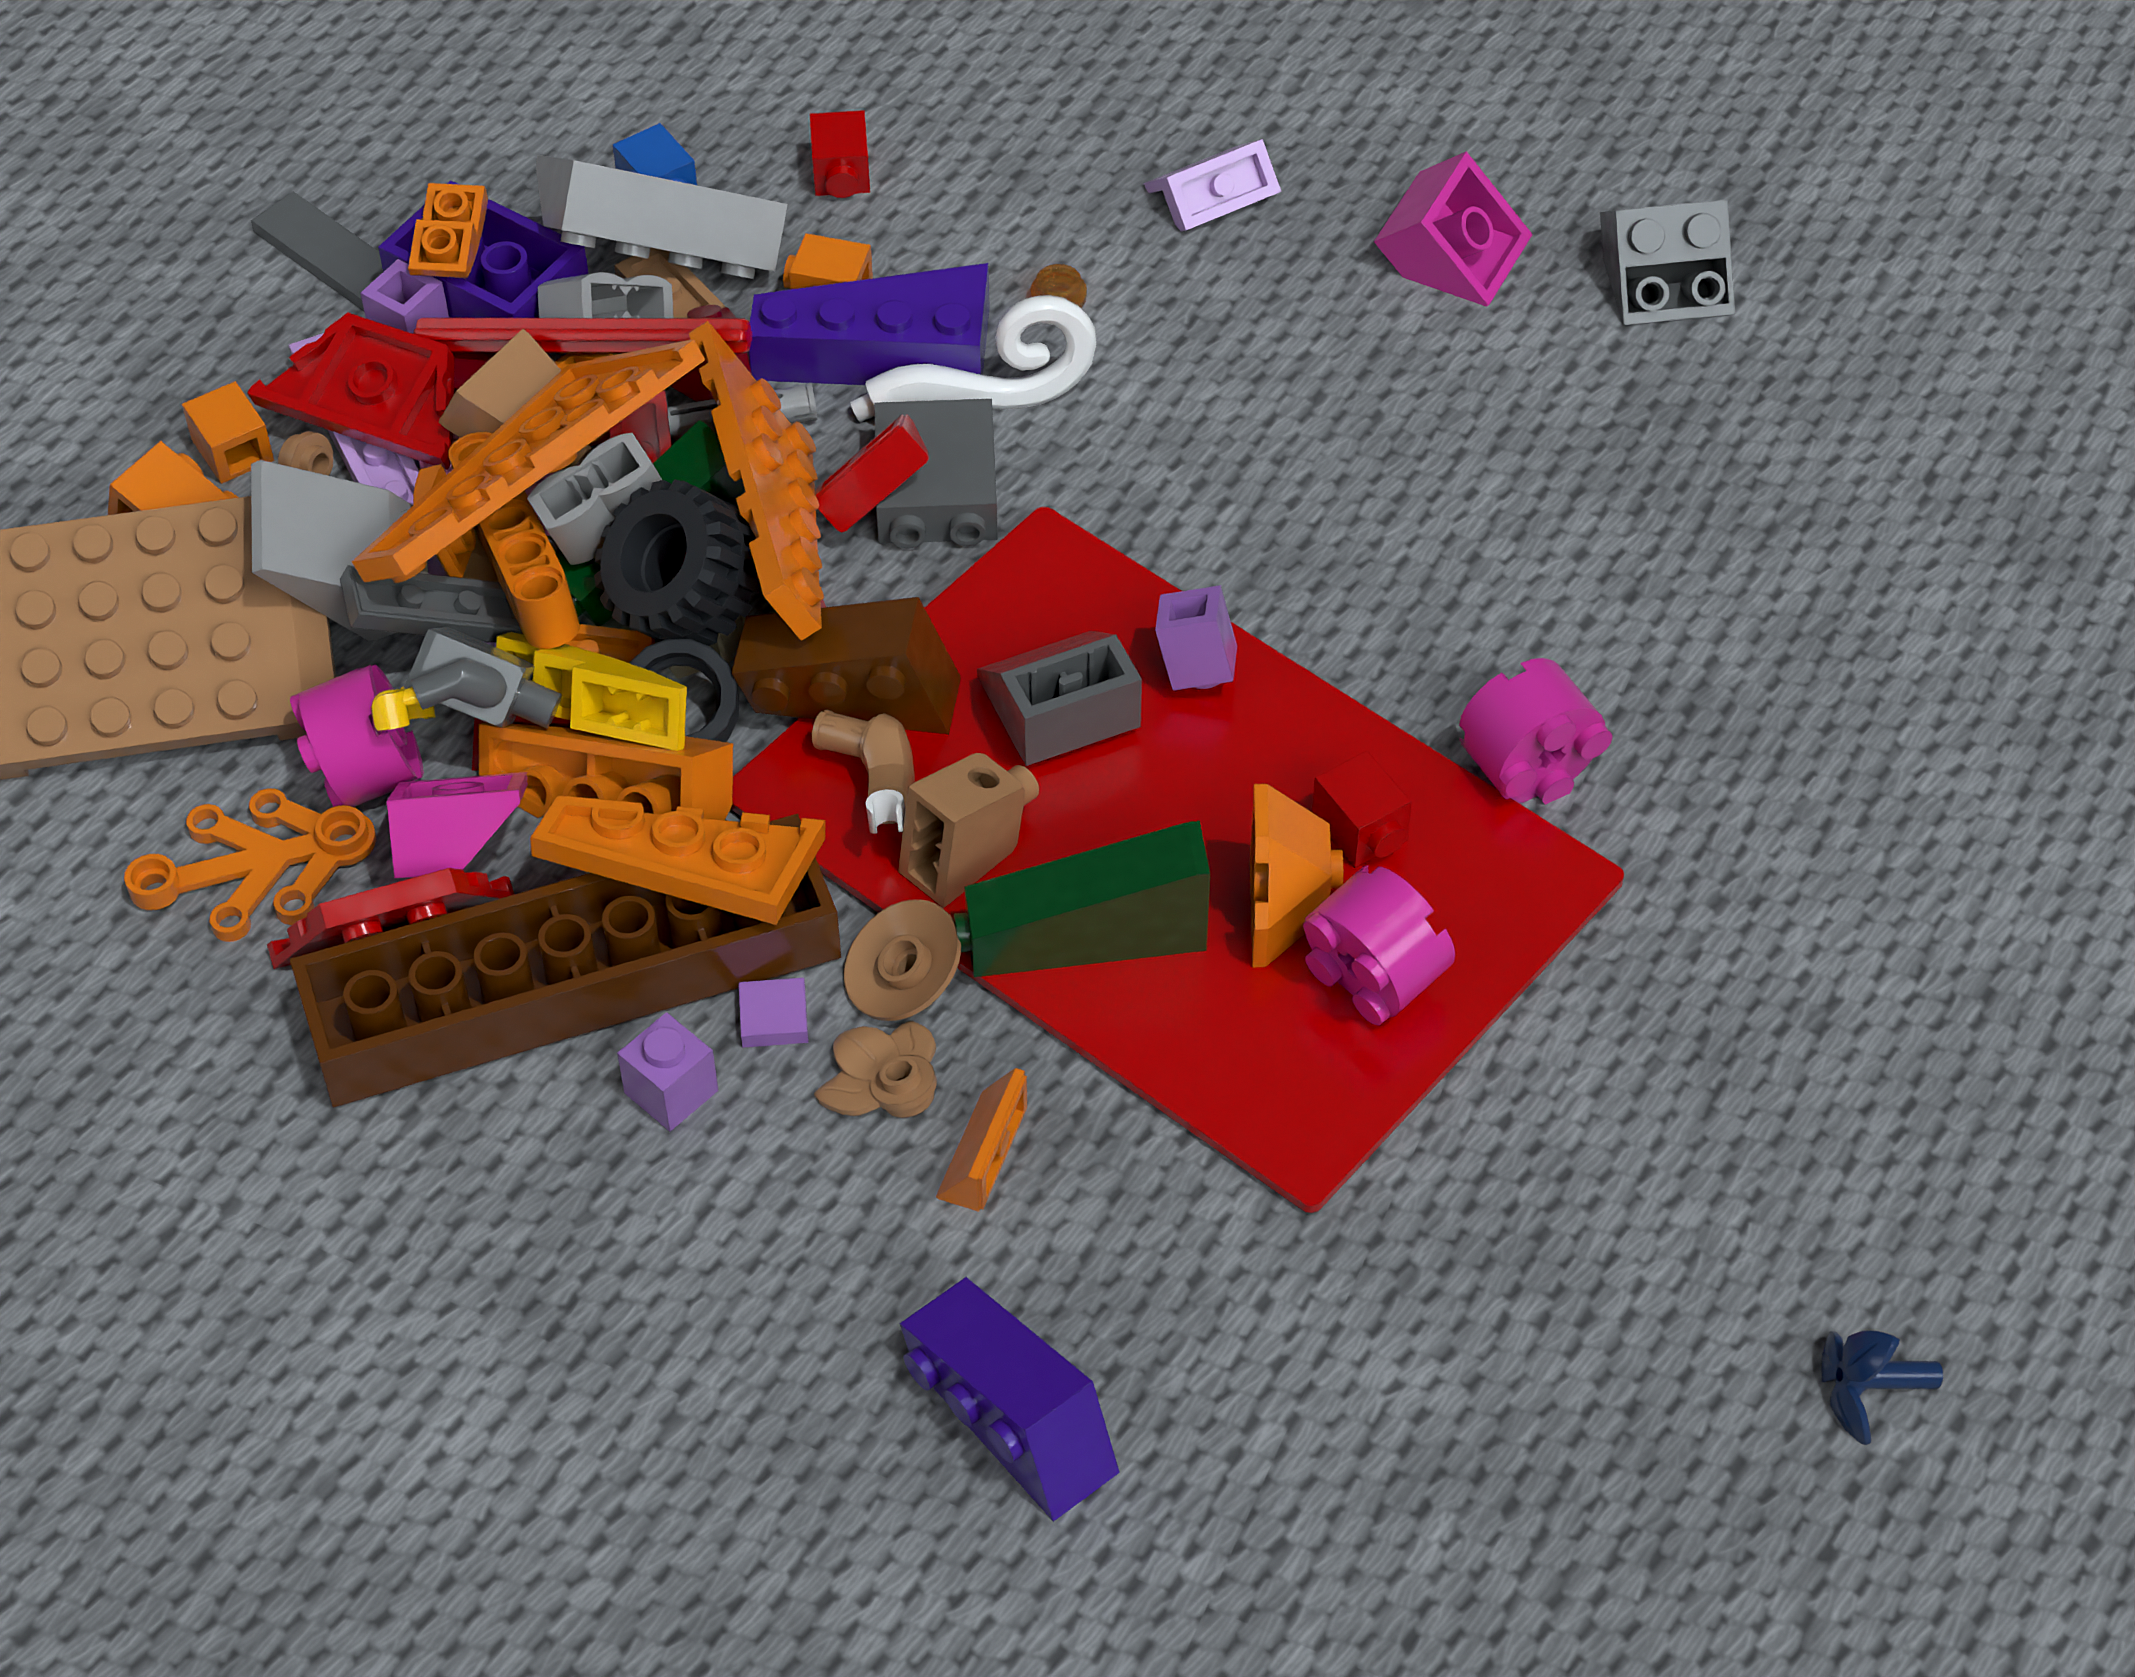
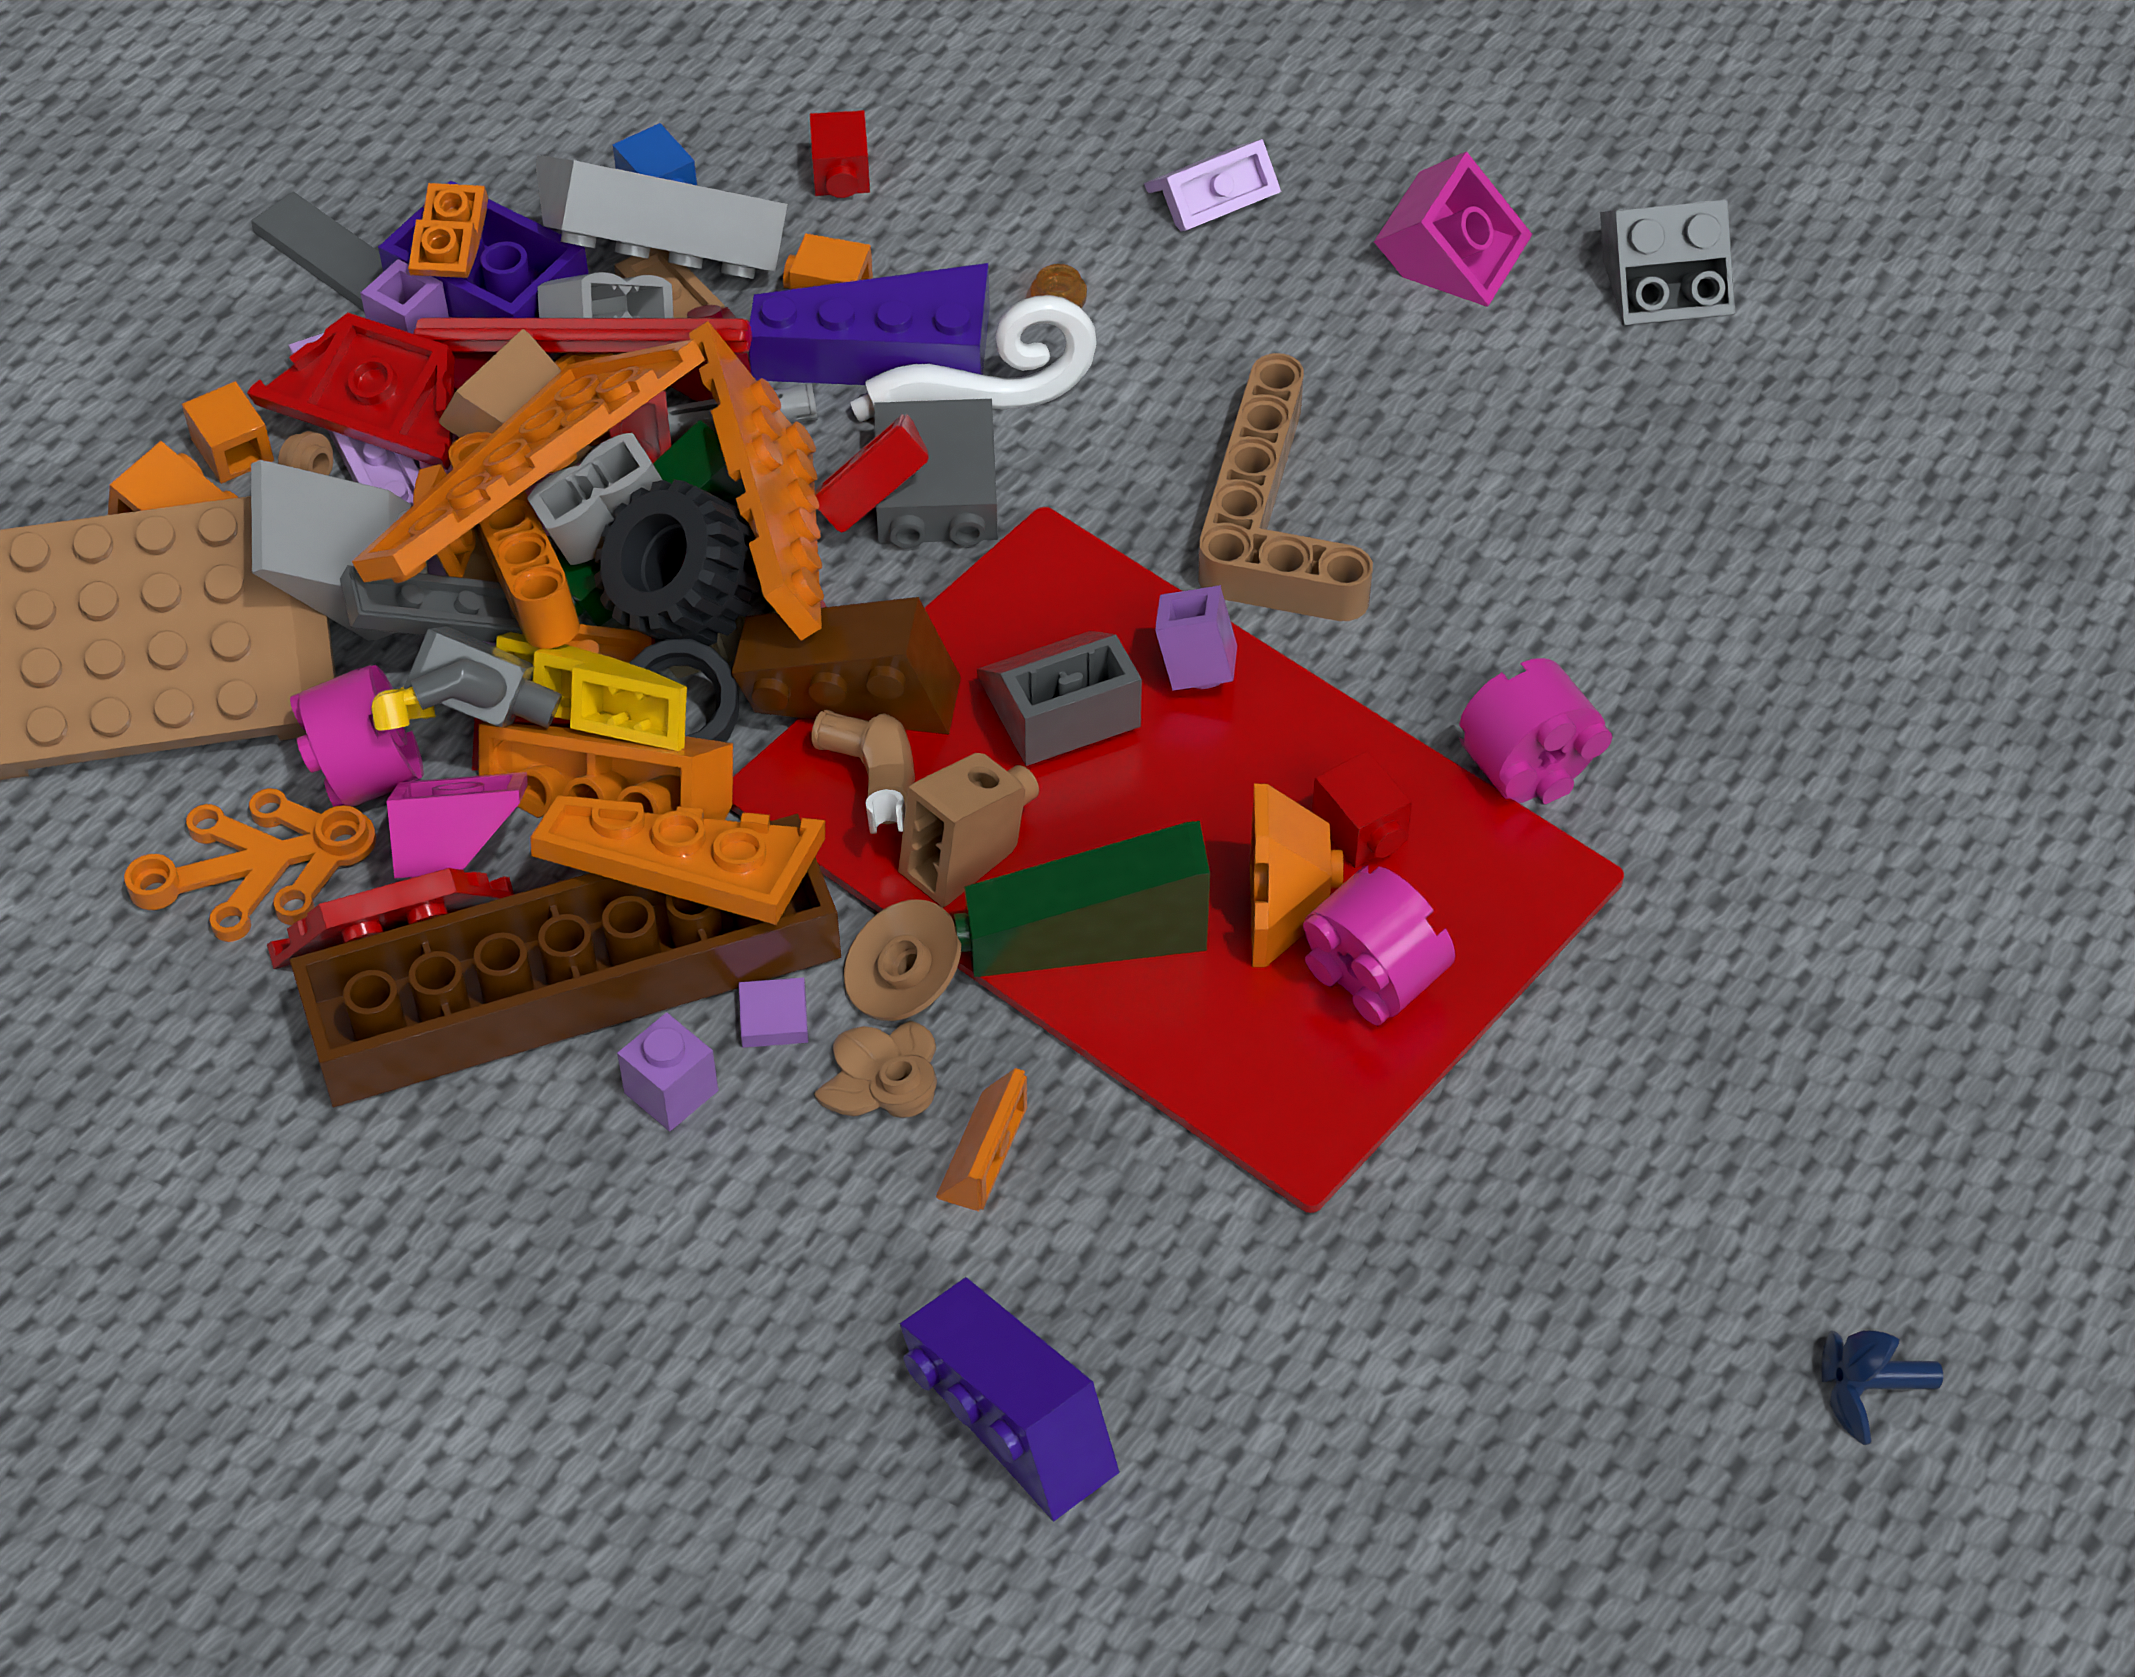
(1237, 548): none -> medium nougat beam

